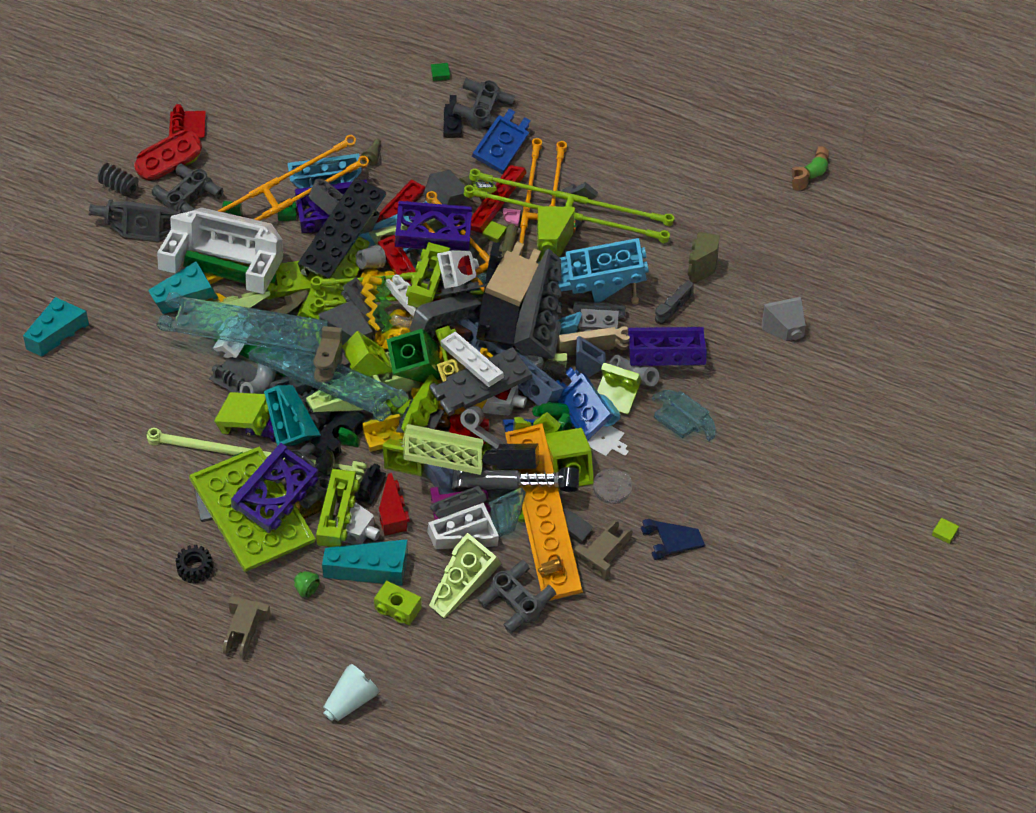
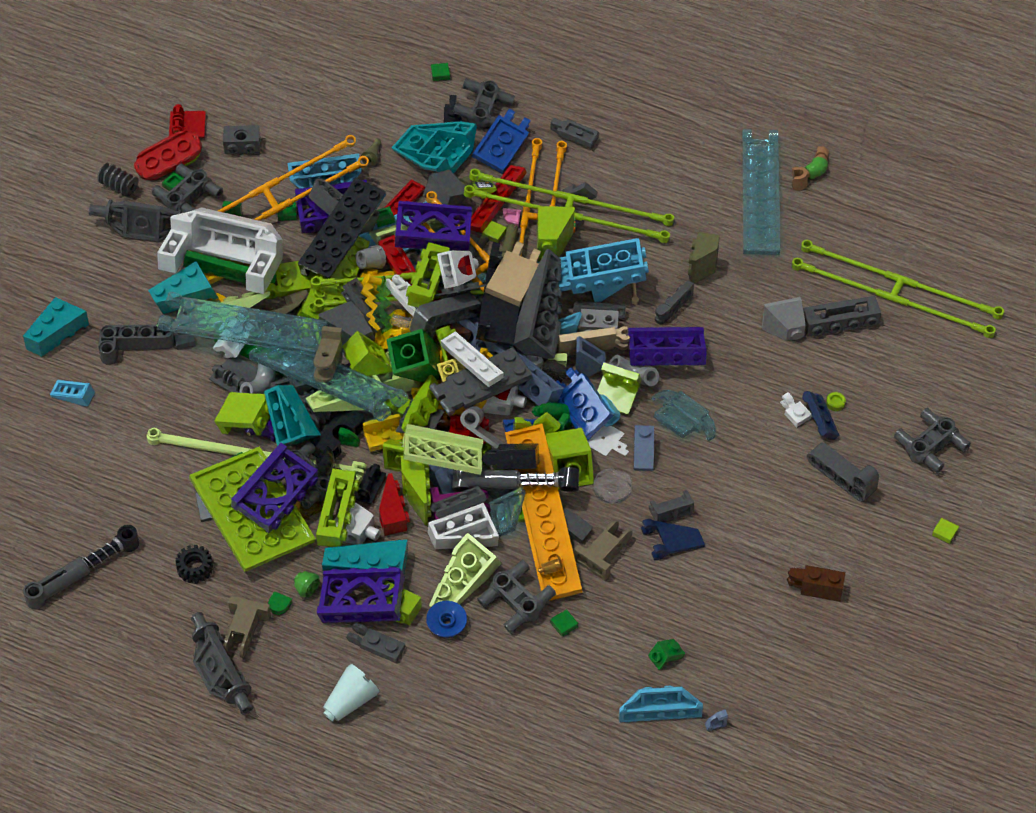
(78, 568): none -> piece
(84, 394): none -> medium azure slope
(131, 338): none -> dark grey beam
(170, 182): none -> green tile
(184, 340): none -> dark grey tile
(216, 666): none -> dark grey plate
(241, 139): none -> dark grey brick
(279, 603): none -> green tile
(350, 581): none -> dark purple fence
(376, 642): none -> dark grey hinge
(386, 217): none -> green tile
(417, 487): none -> lime slope
(437, 145): none -> teal wedge
(443, 612): none -> blue dish
(564, 623): none -> green tile
(575, 132): none -> dark grey hinge
(643, 448): none -> sand blue slope
(660, 704): none -> medium azure wedge
(664, 652): none -> green bracket
(673, 508): none -> dark grey hinge
(717, 720): none -> sand blue tile
(760, 194): none -> clear light blue hinge
(797, 412): none -> white plate
(817, 582): none -> reddish brown hinge
(821, 415): none -> dark blue plate
(835, 401): none -> lime tile
(841, 316): none -> dark grey brick
(854, 481): none -> dark grey beam
(900, 280): none -> lime bar
(932, 440): none -> dark grey piece

